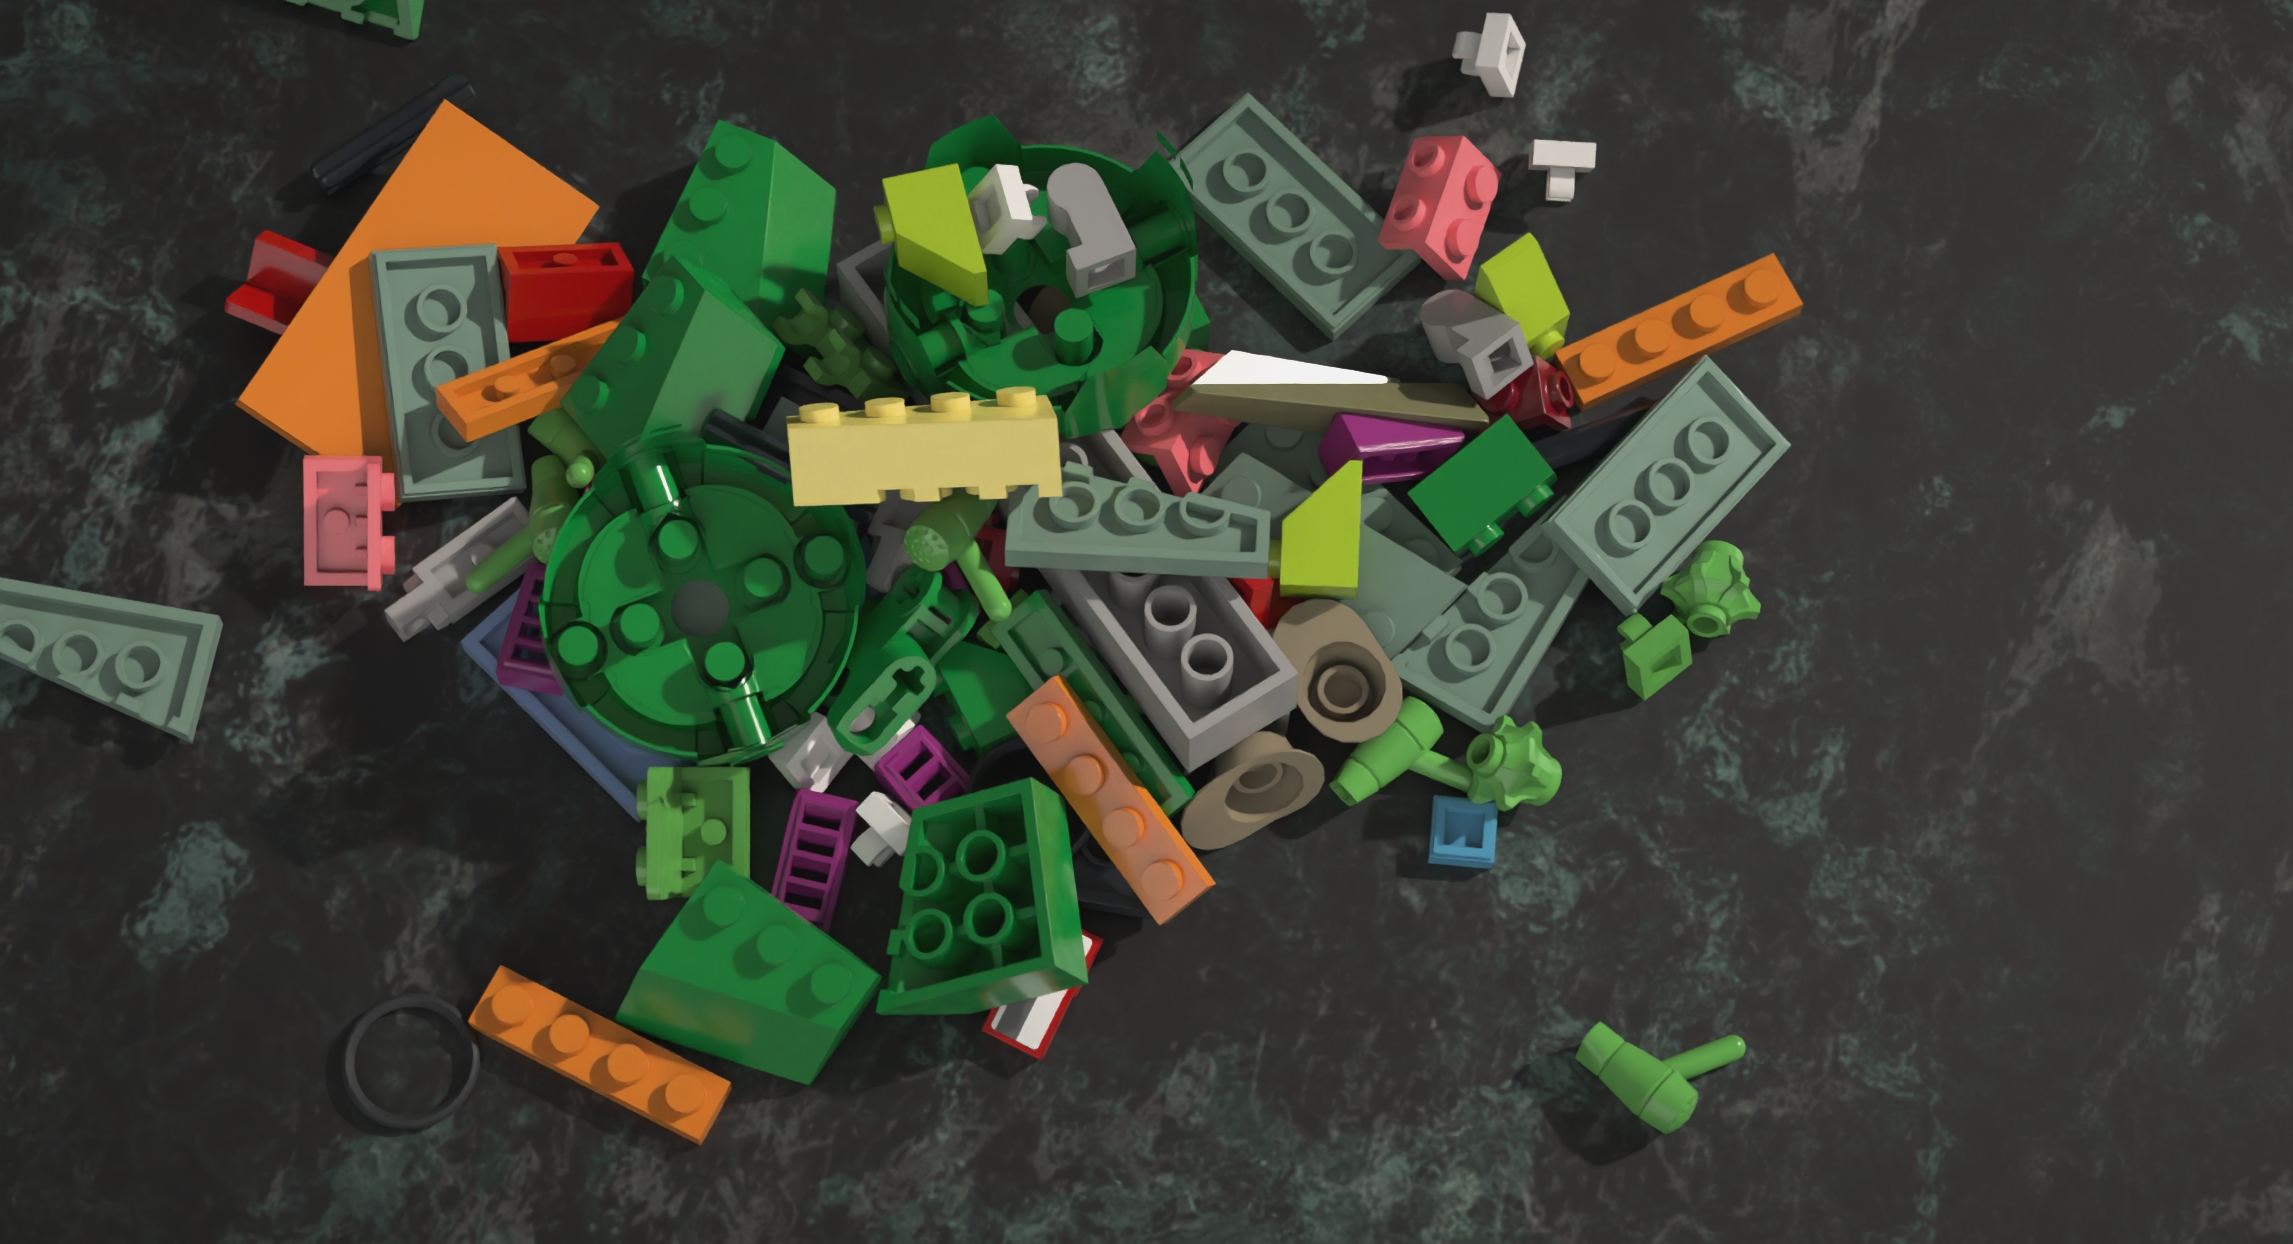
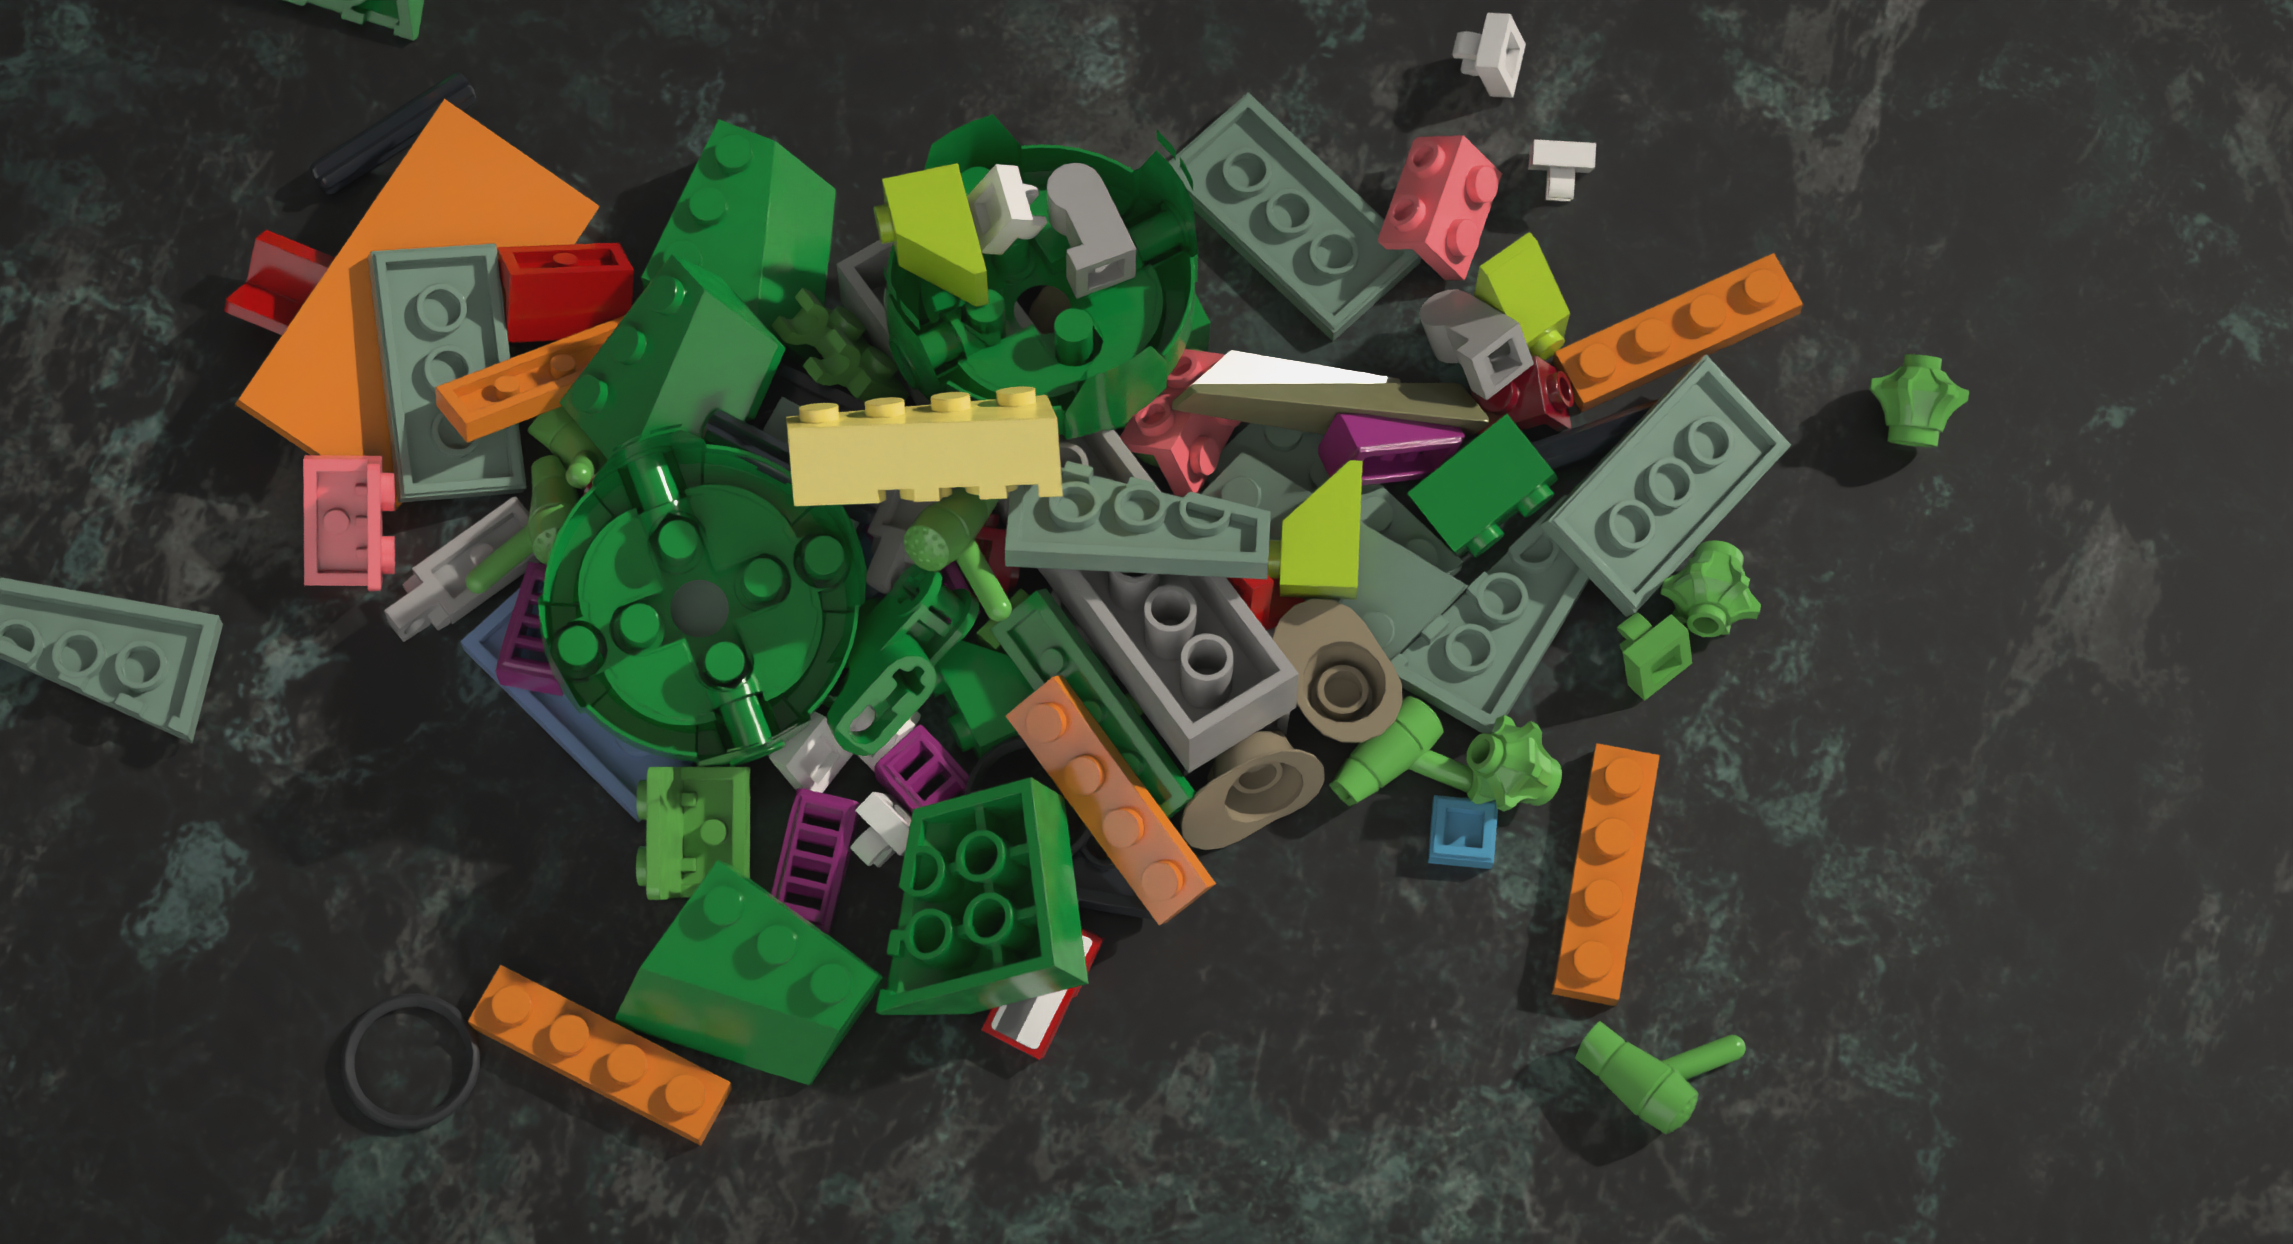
(1606, 875): none -> orange plate
(1917, 400): none -> bright green rock

